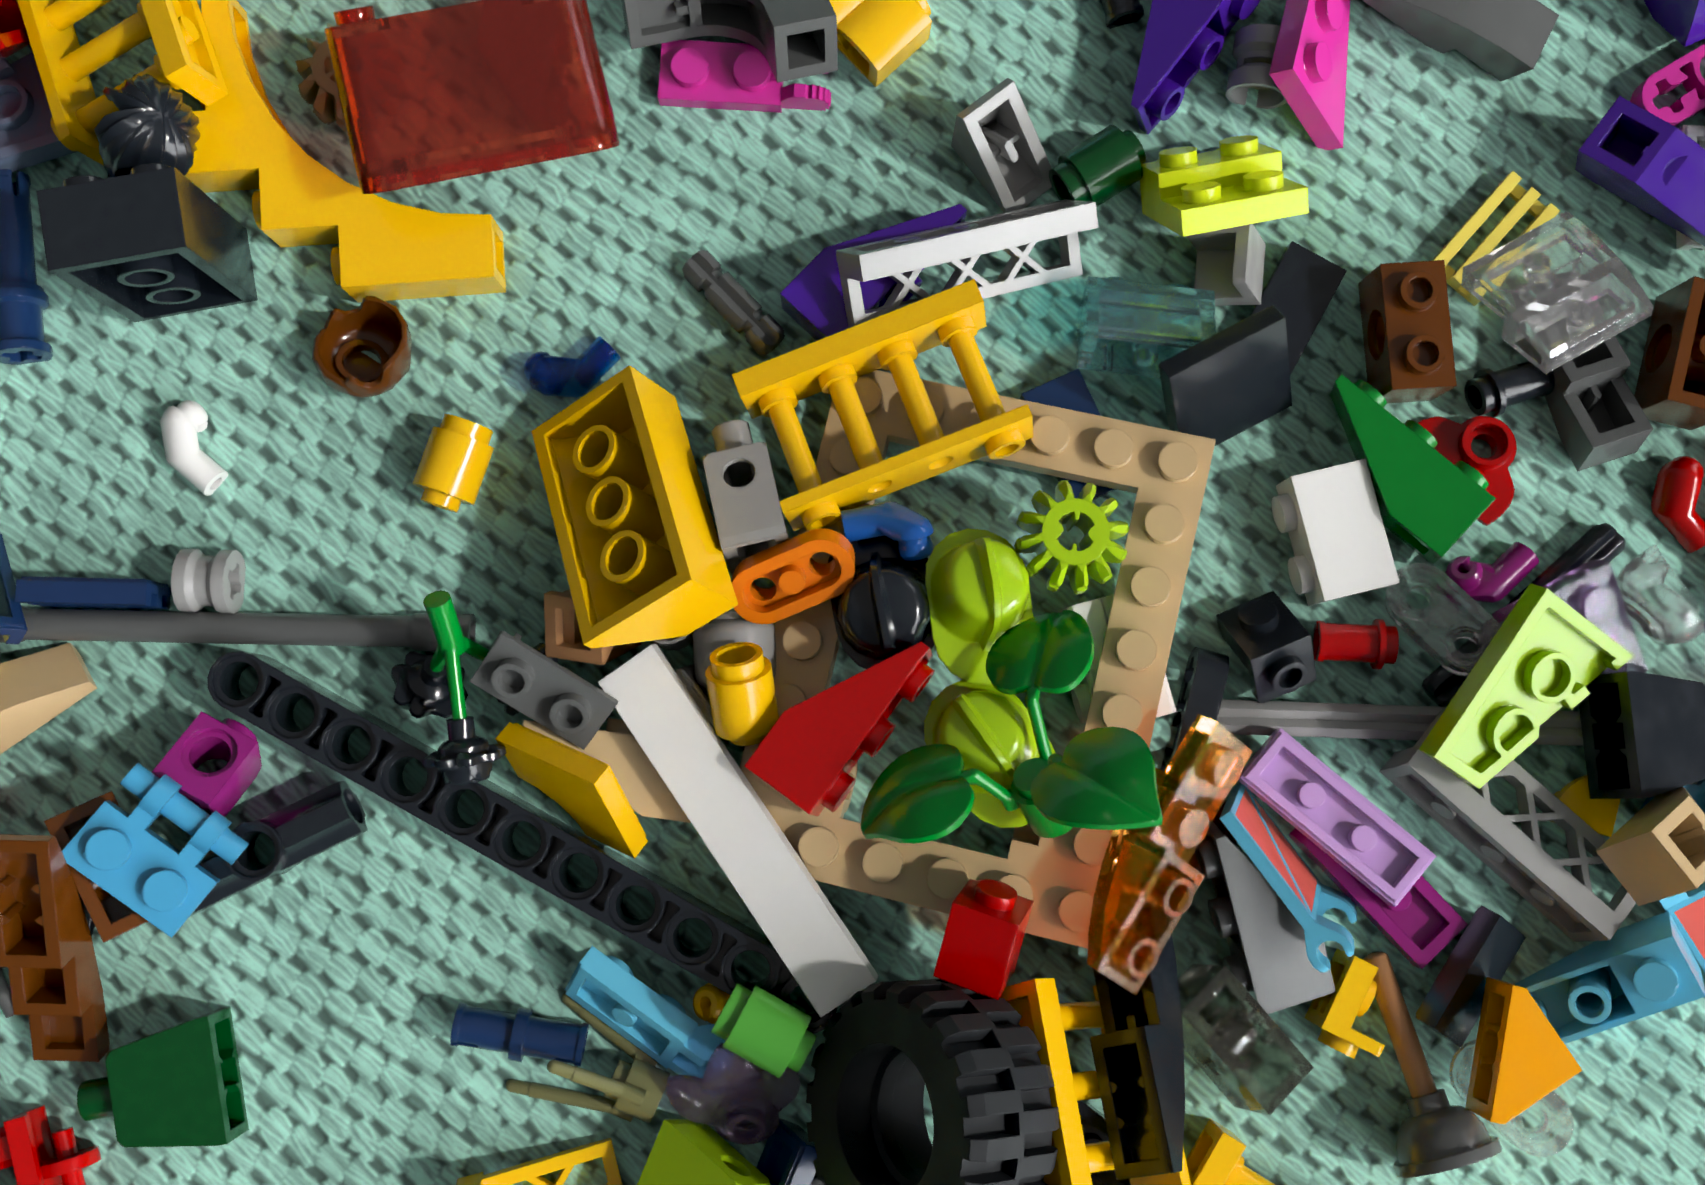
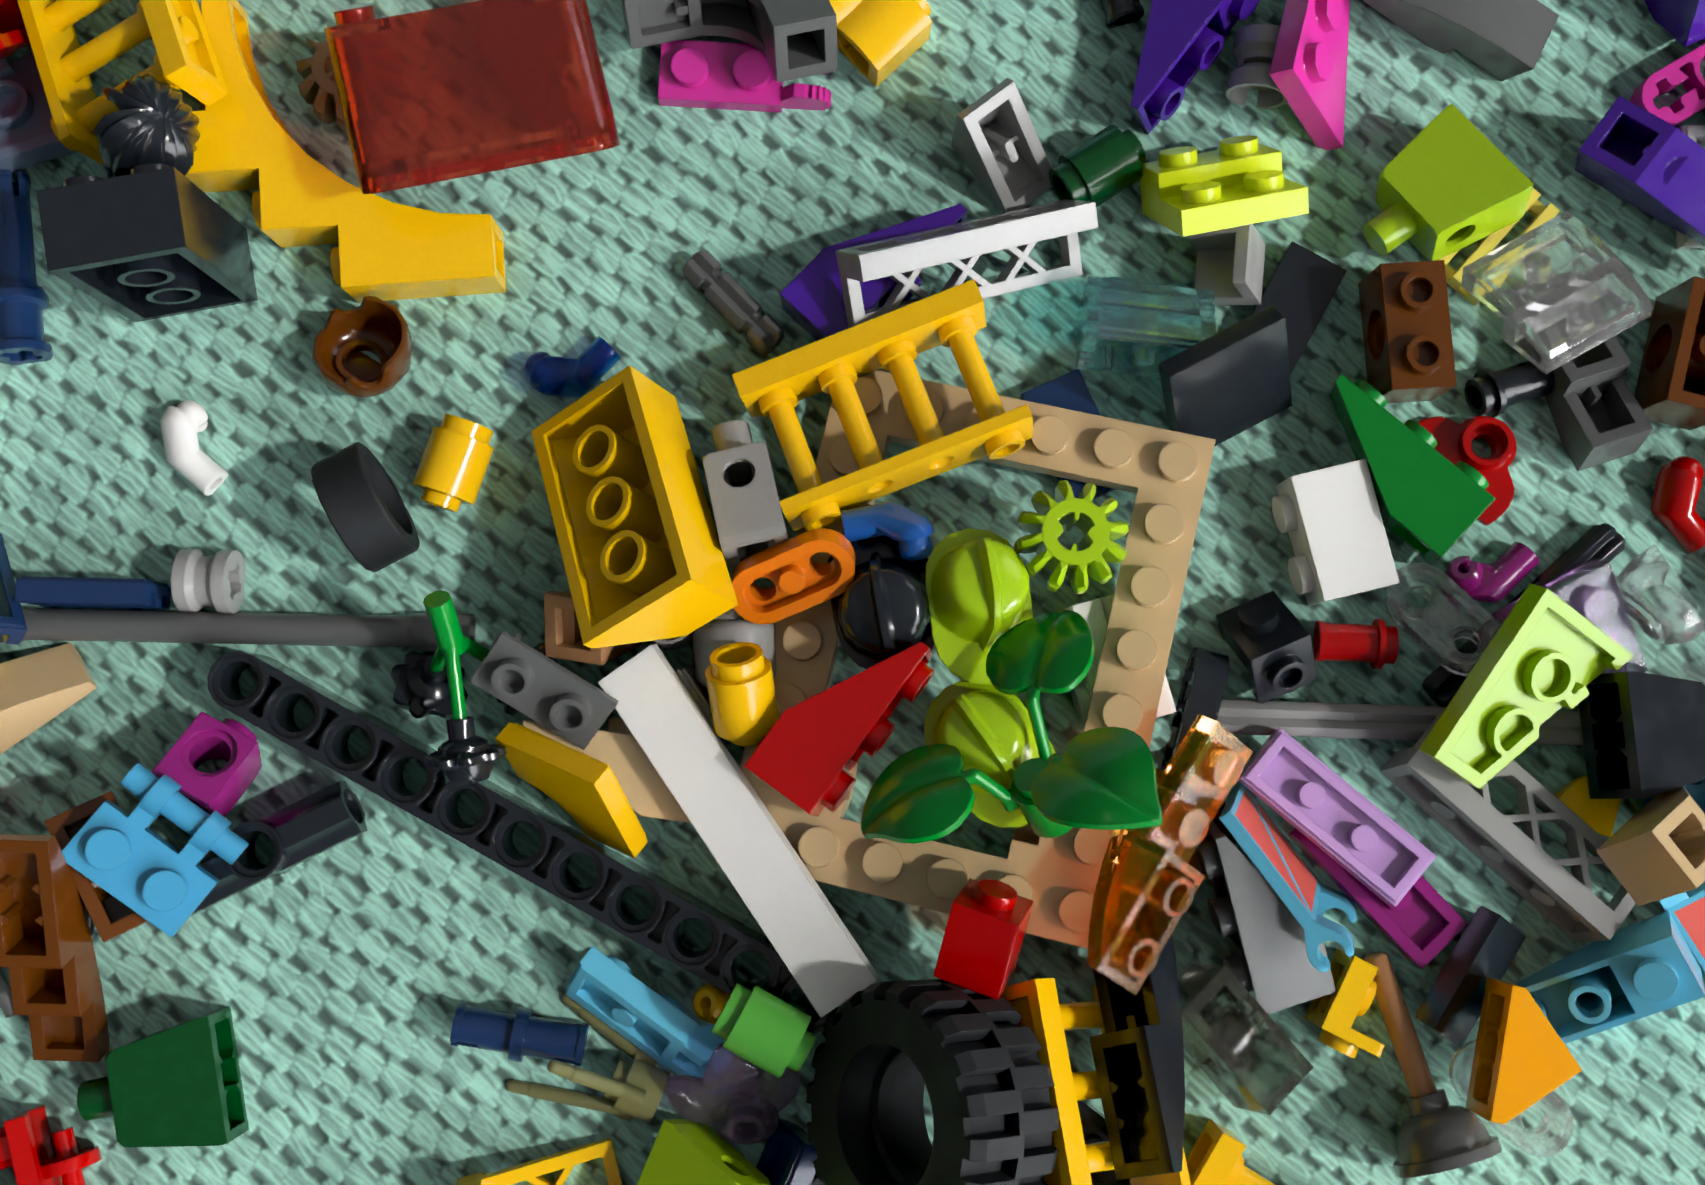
(364, 507): none -> black tyre
(1446, 190): none -> lime torso

